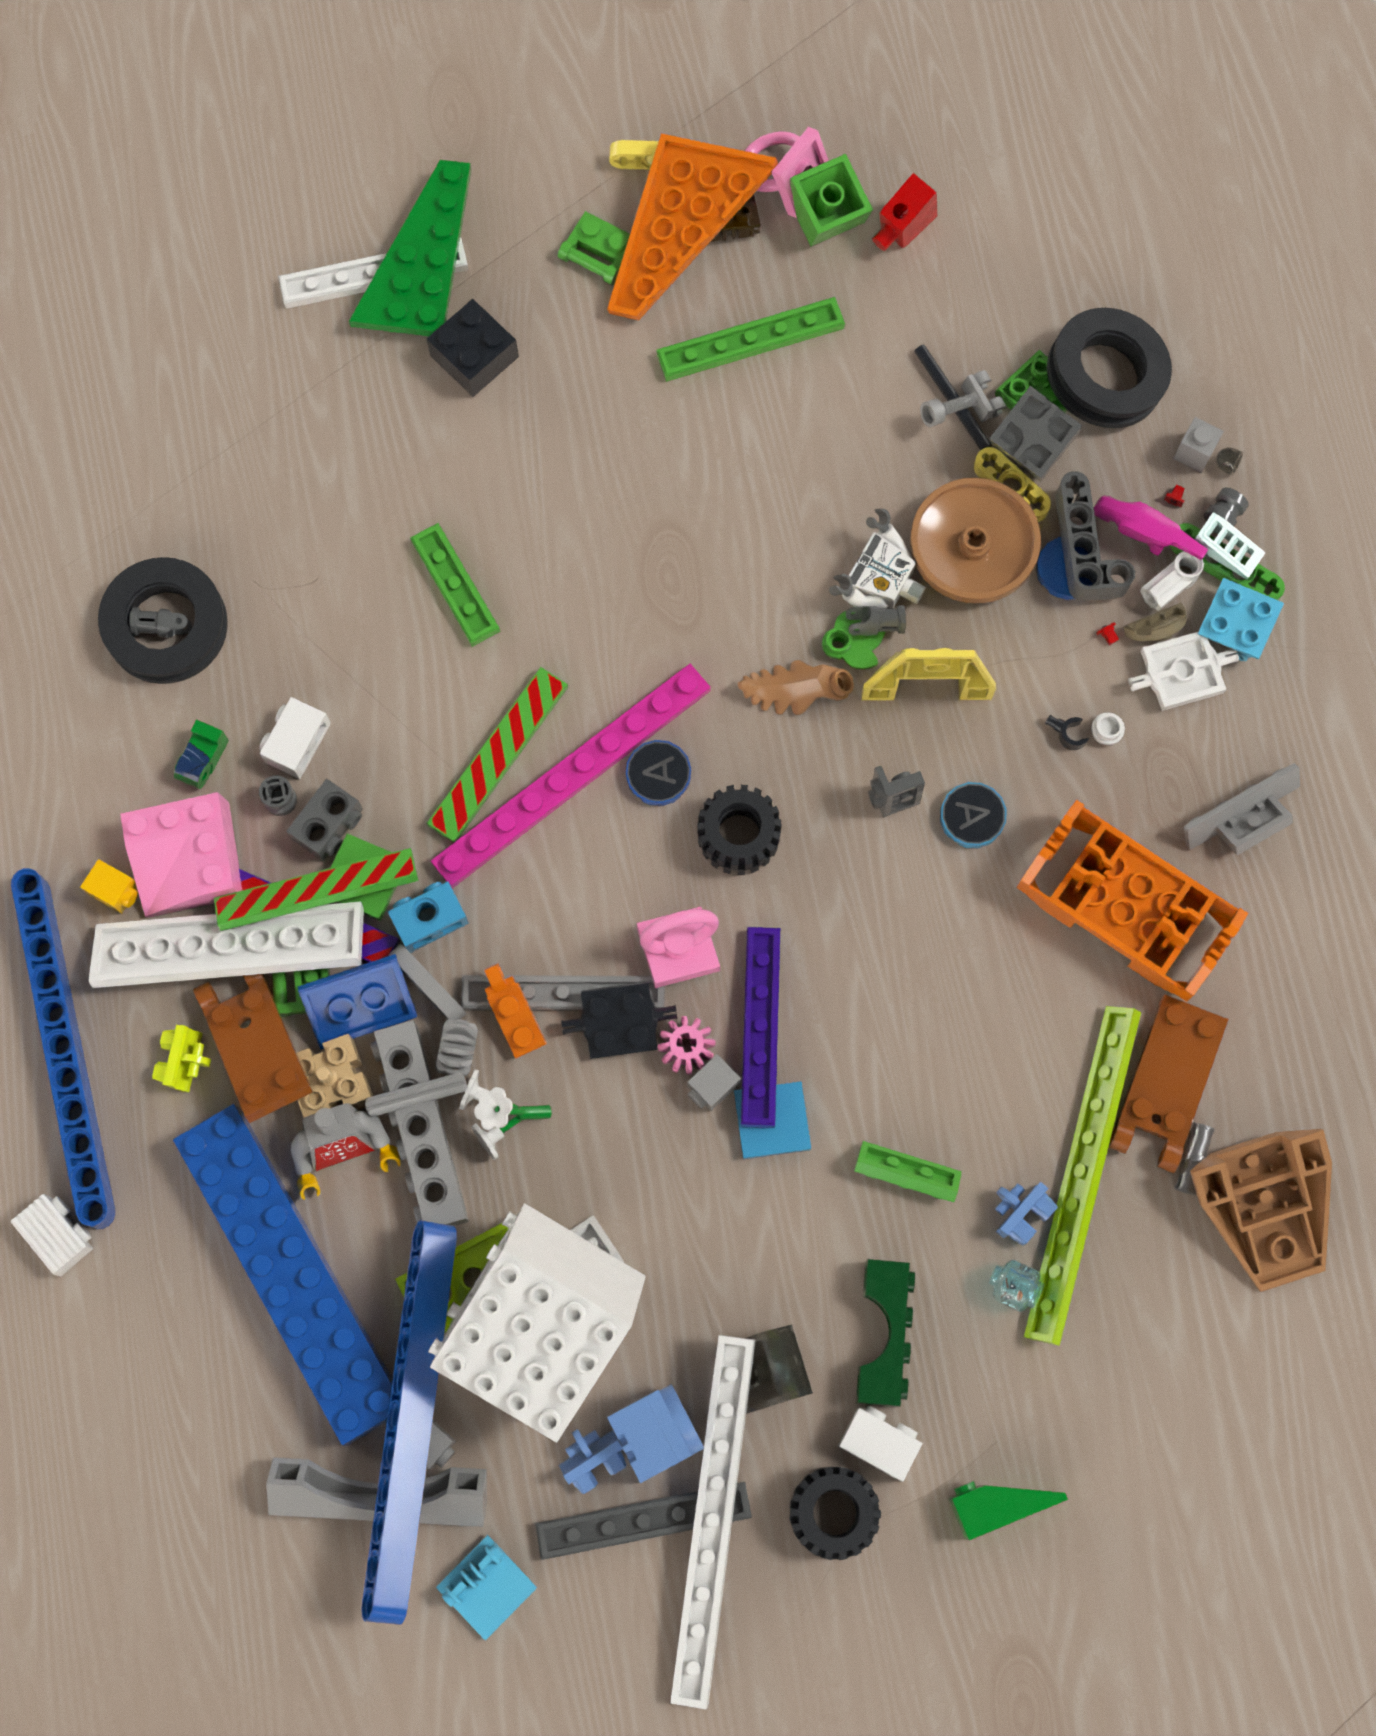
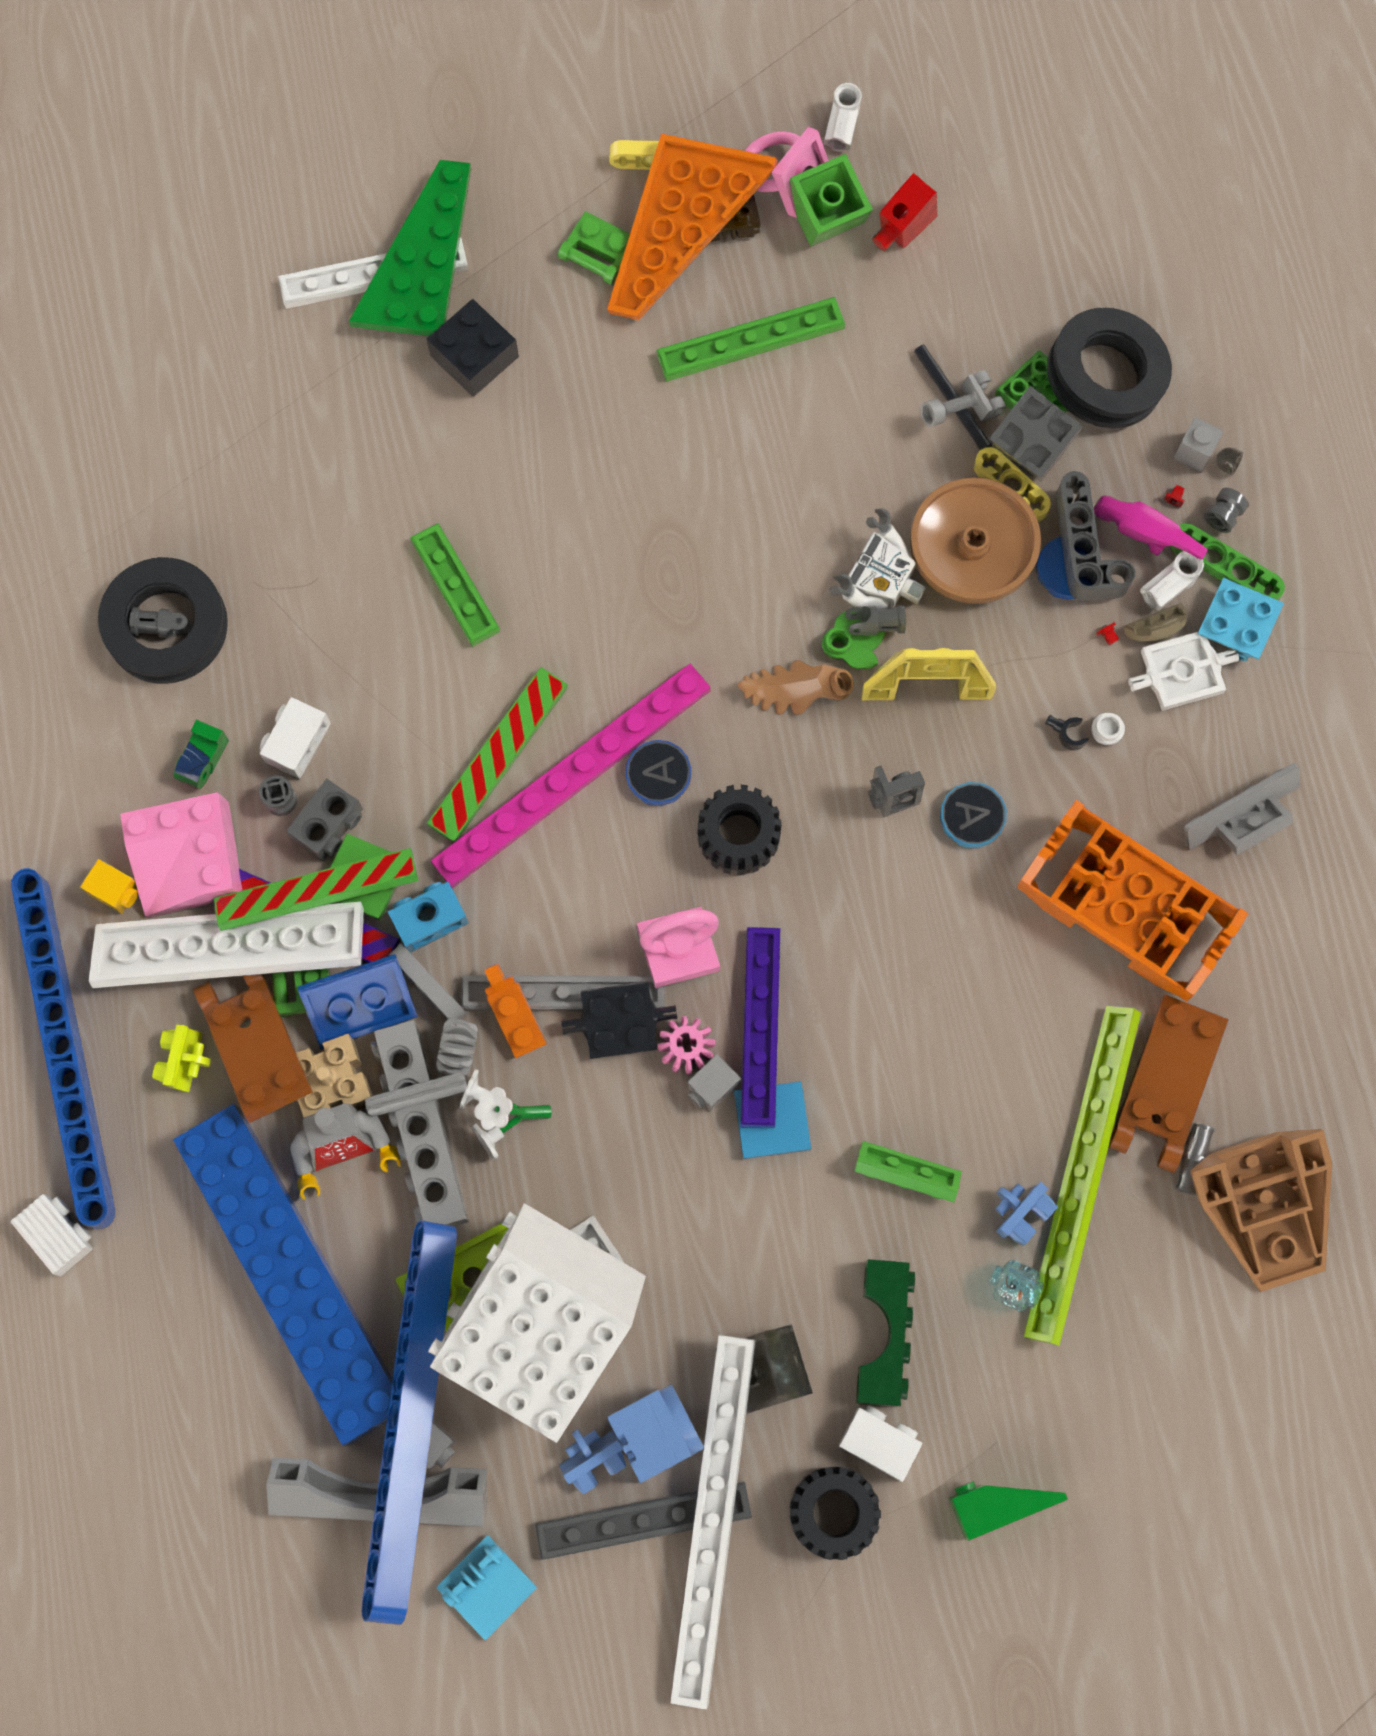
(843, 117): none -> white piece
(1230, 533): light aqua slope -> none

